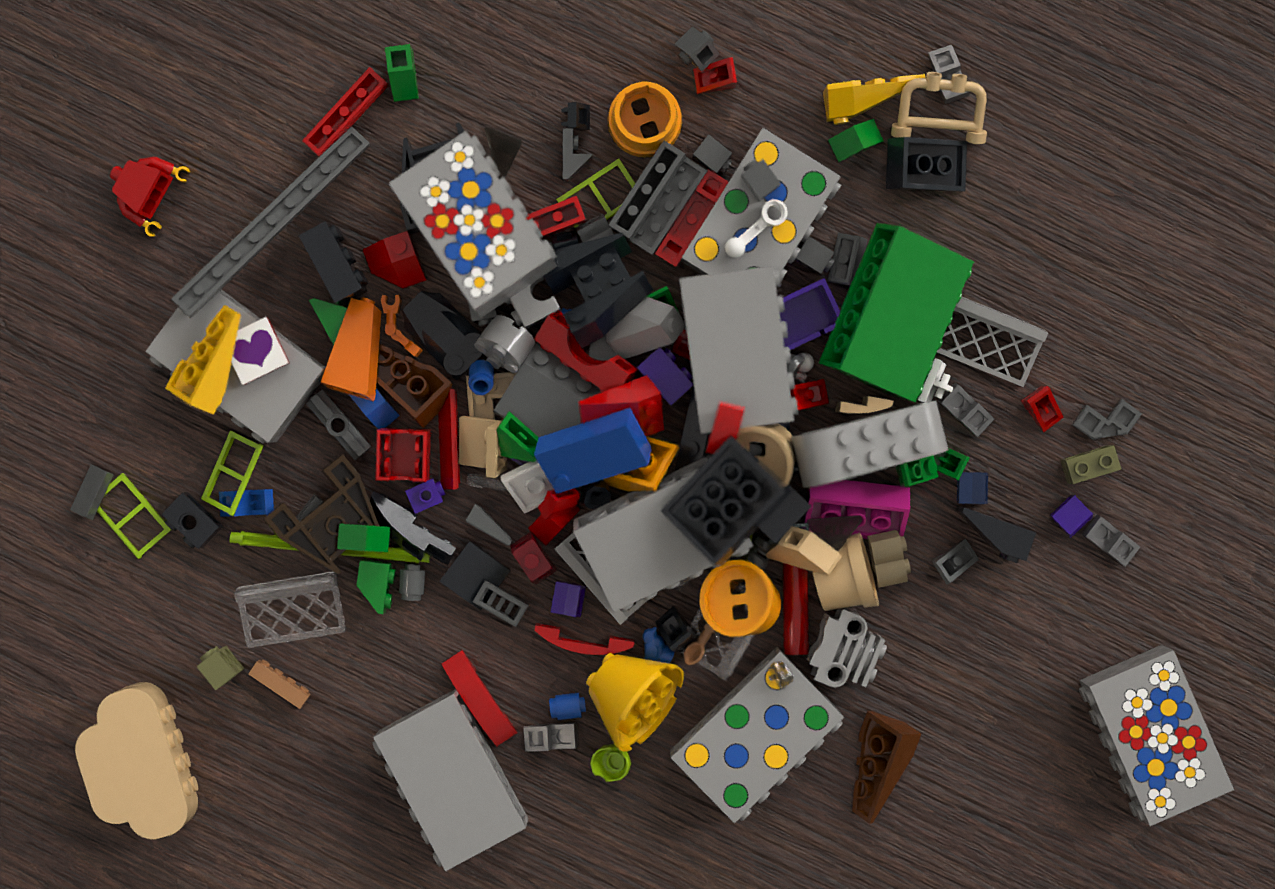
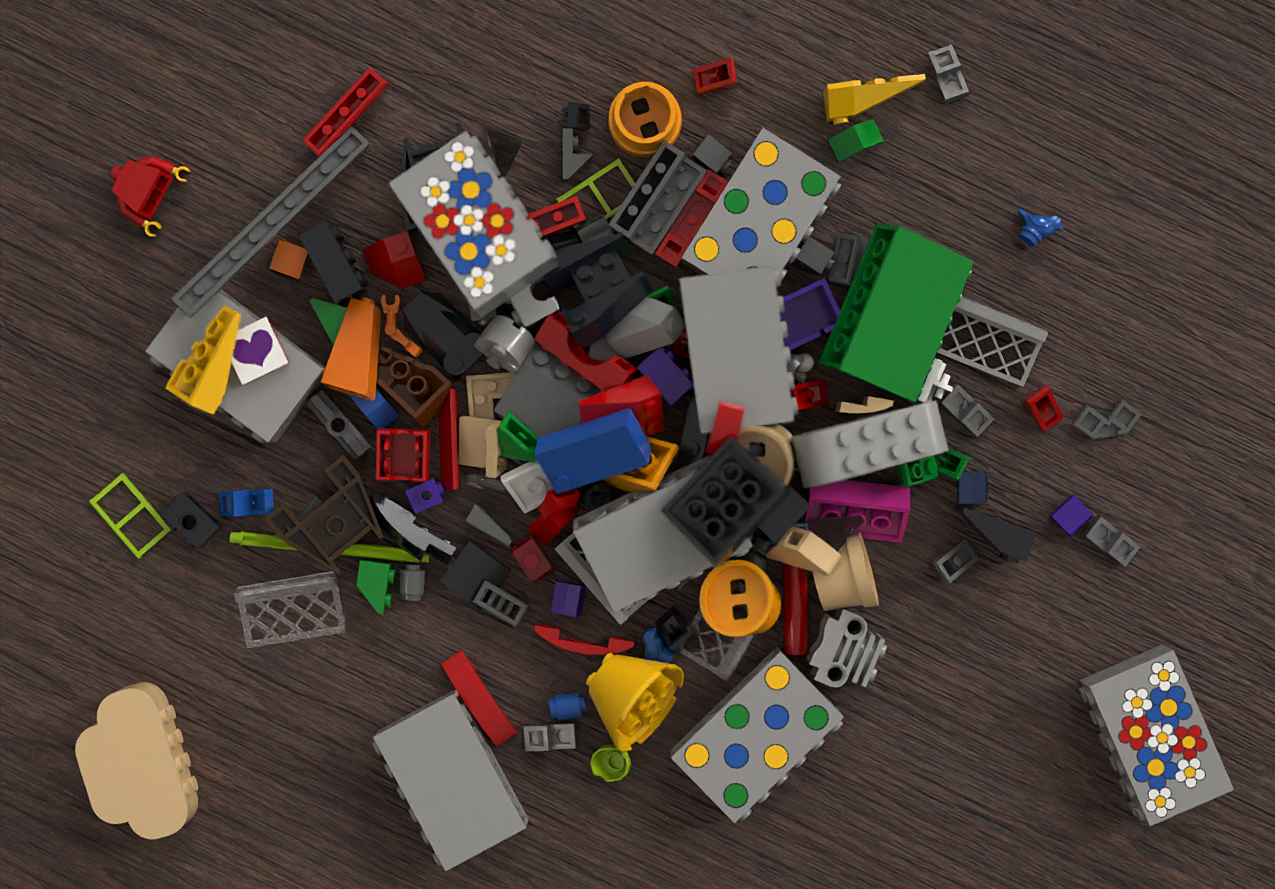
(91, 492): dark grey slope -> none
(219, 666): olive brick -> none
(220, 467): lime window -> none
(280, 684): medium nougat piece -> none
(289, 259): none -> orange piece
(363, 538): green slope -> none
(402, 72): green slope -> none
(481, 377): blue brick -> none
(696, 48): dark grey brick -> none
(696, 649): medium nougat piece -> none
(736, 246): white piece -> none
(760, 179): dark grey brick -> none
(781, 674): clear smoke piece -> none
(884, 756): reddish brown wedge -> none
(888, 558): dark tan brick -> none
(926, 164): black slope -> none
(933, 82): tan bar -> none
(1038, 227): none -> blue animal
(1090, 464): olive brick -> none

